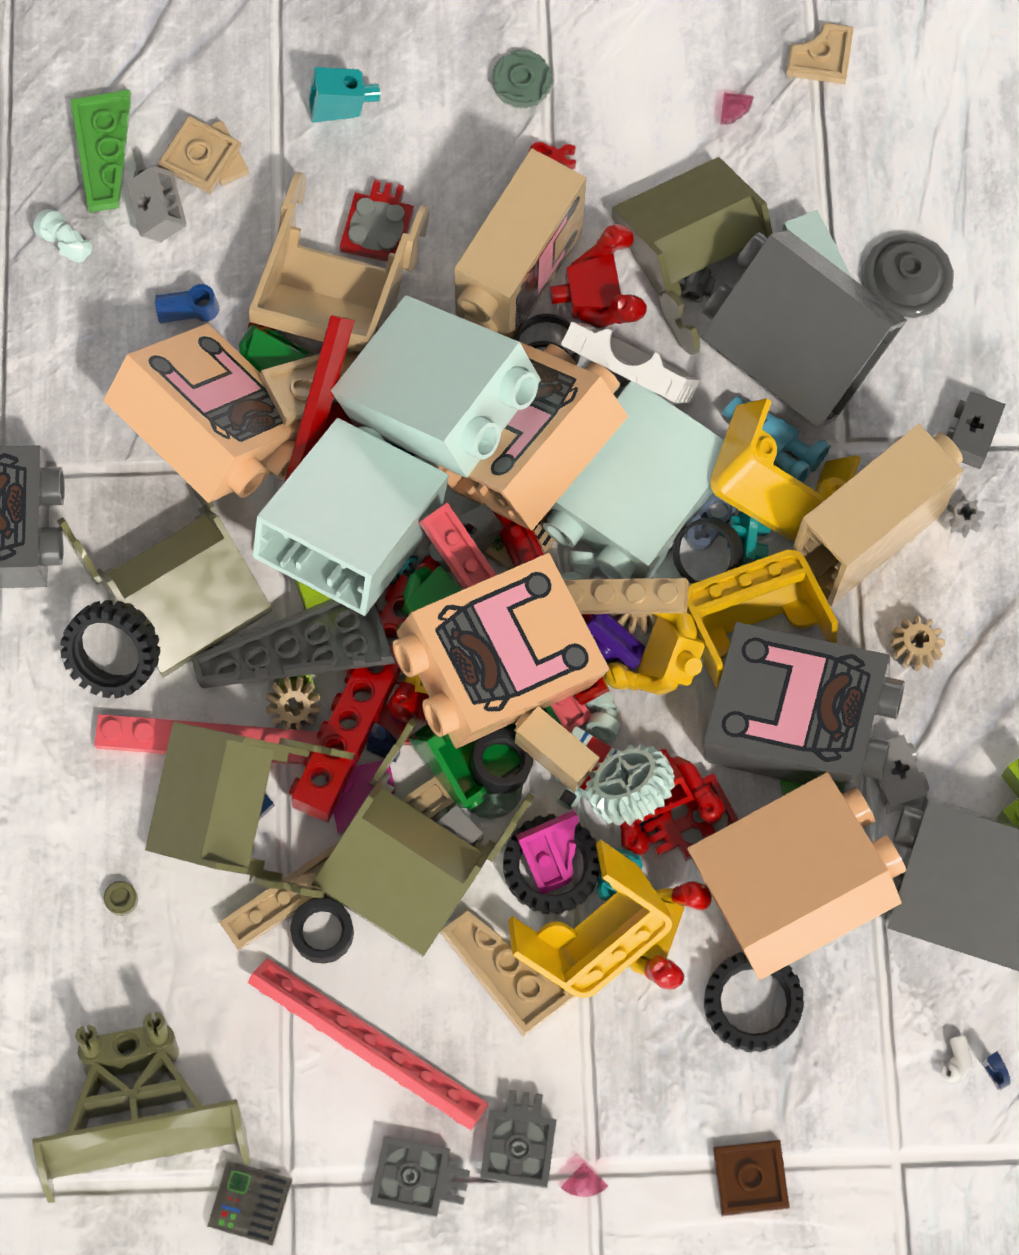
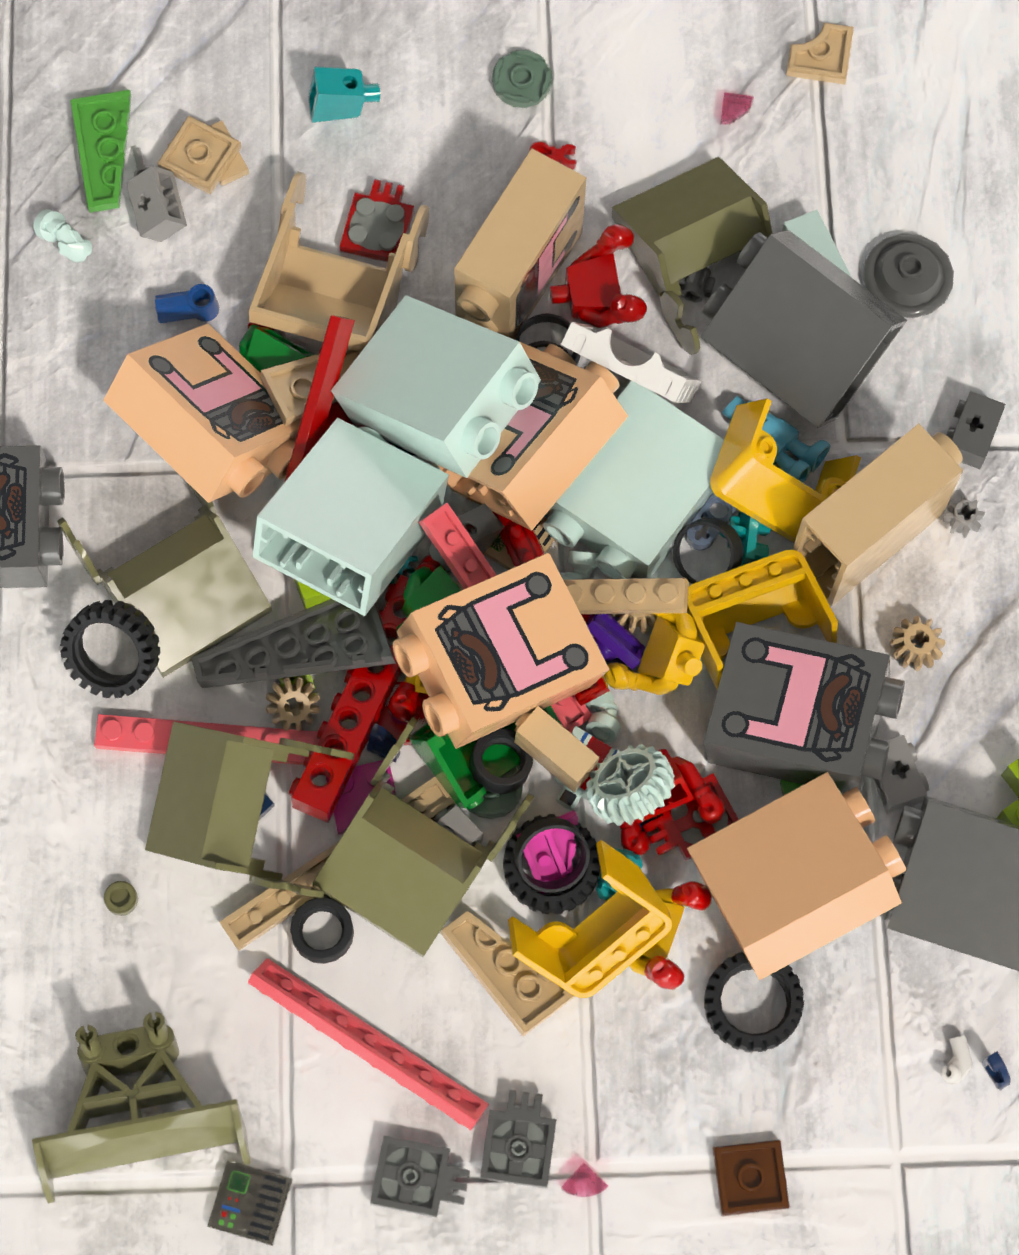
(562, 883): none -> black tyre

